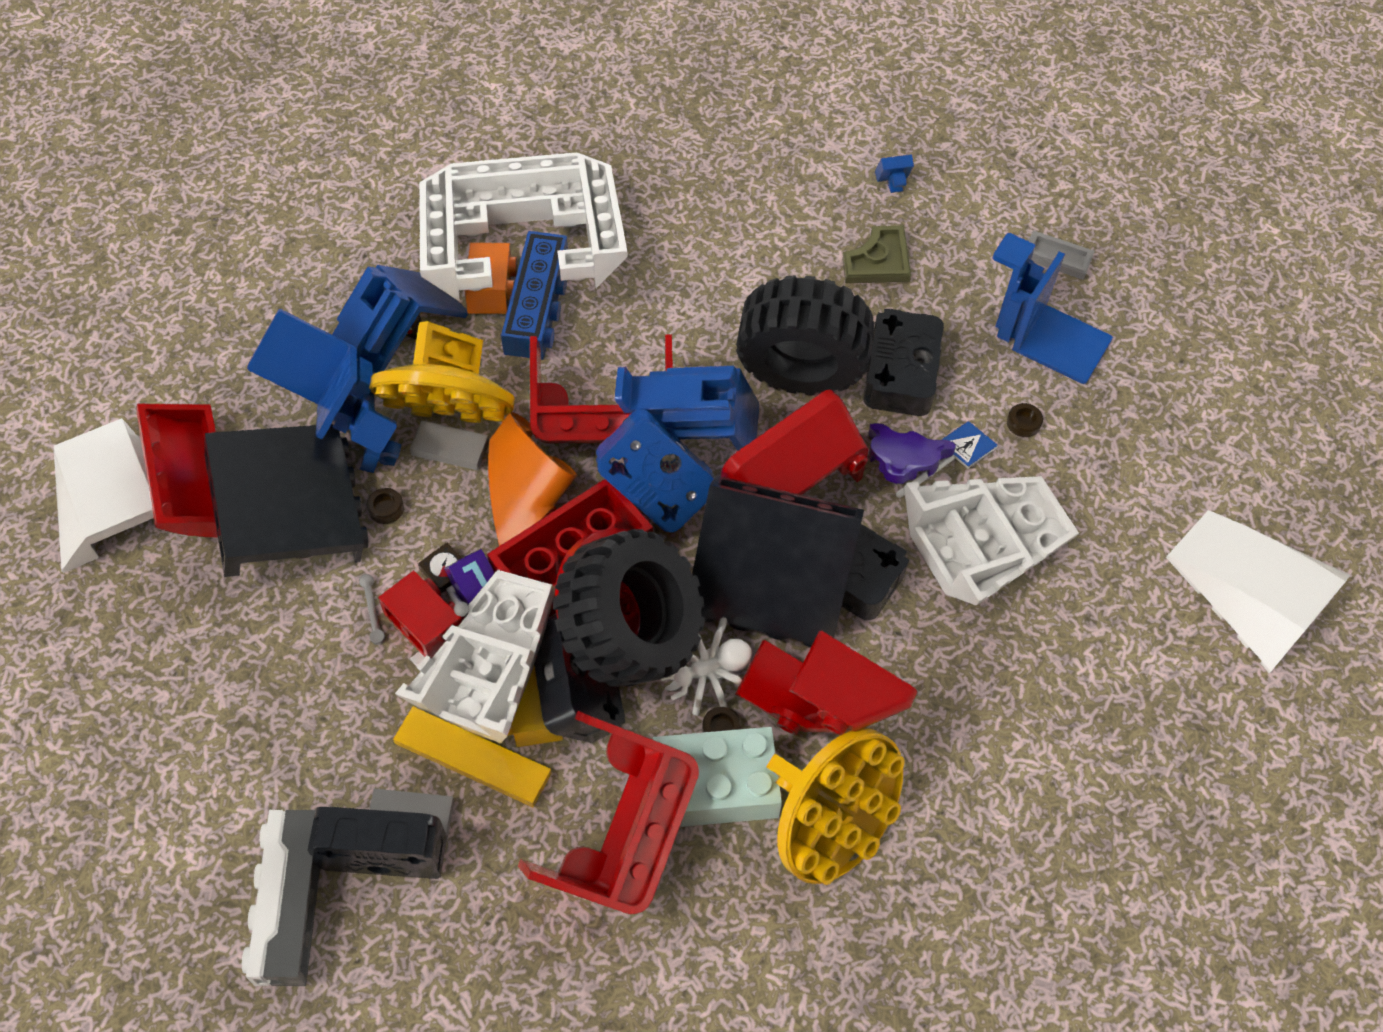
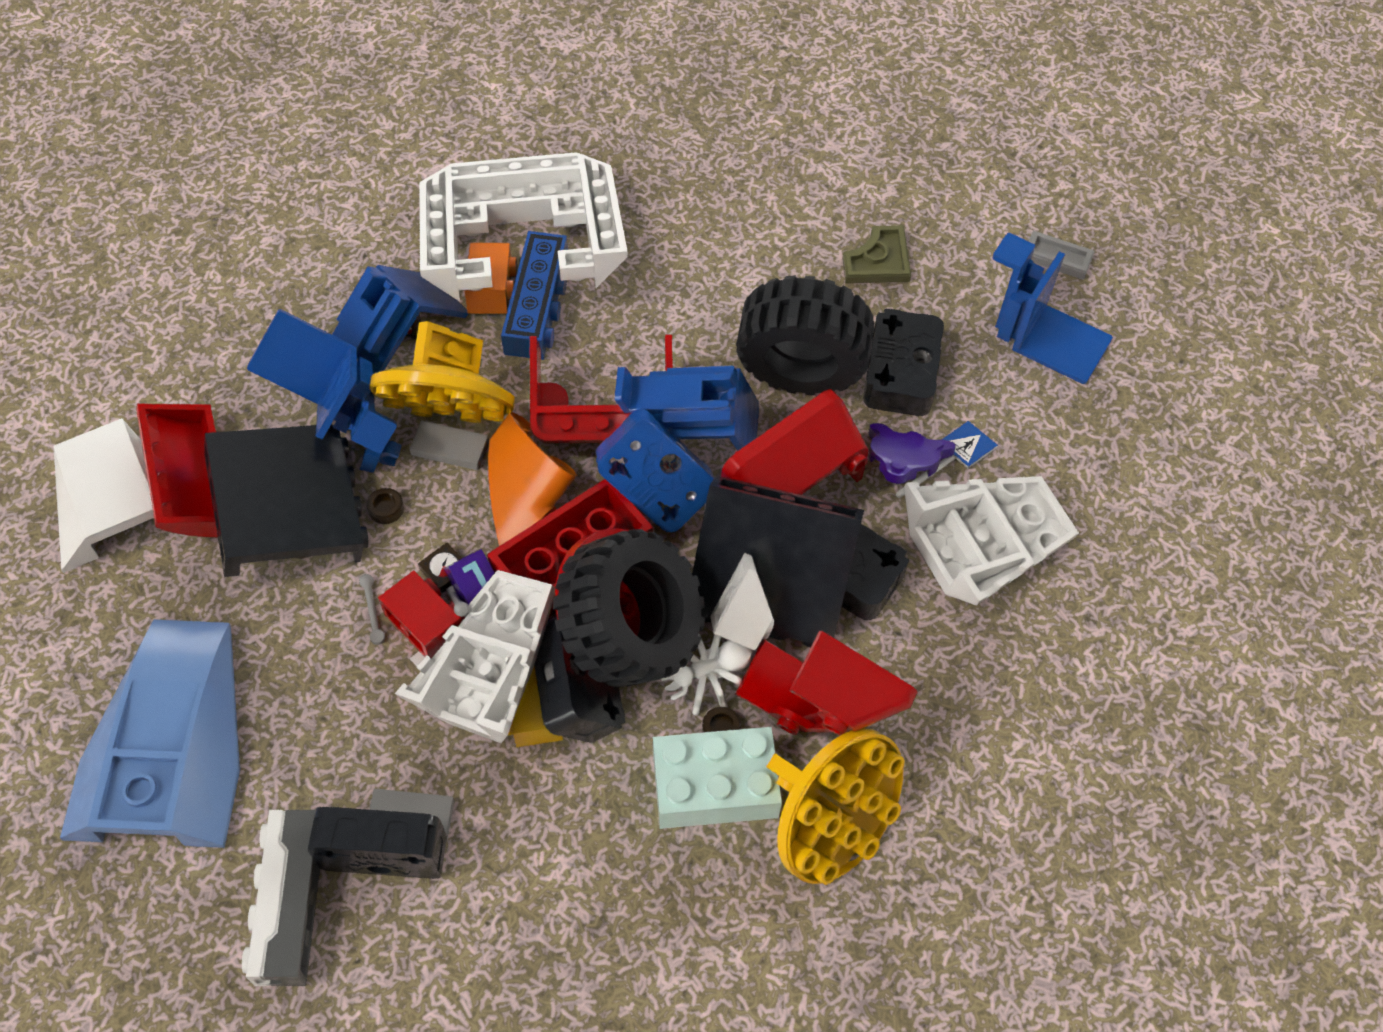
(165, 743): none -> medium blue wedge
(472, 756): yellow tile -> none
(642, 828): red windscreen -> none
(743, 608): none -> white slope
(894, 170): blue tile -> none
(1024, 420): dark brown tile -> none
(1255, 583): white wedge -> none

